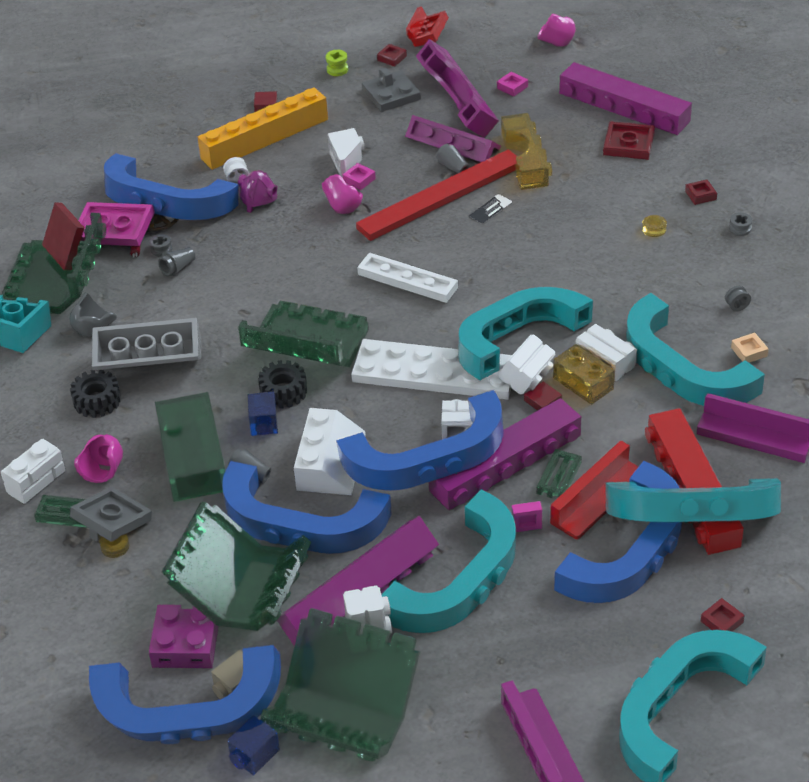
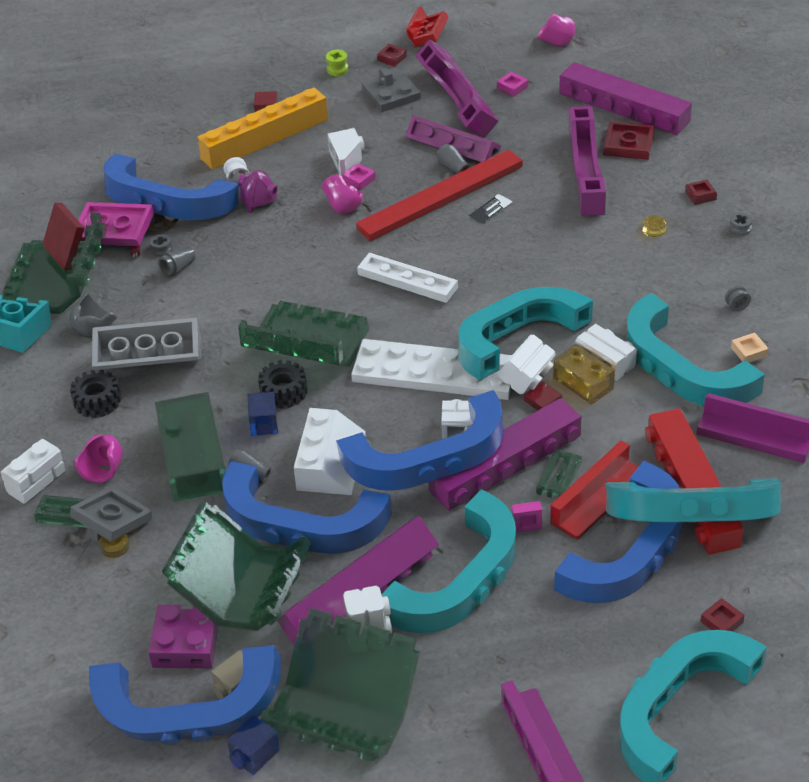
(532, 166): clear yellow arch -> none
(584, 153): none -> magenta arch

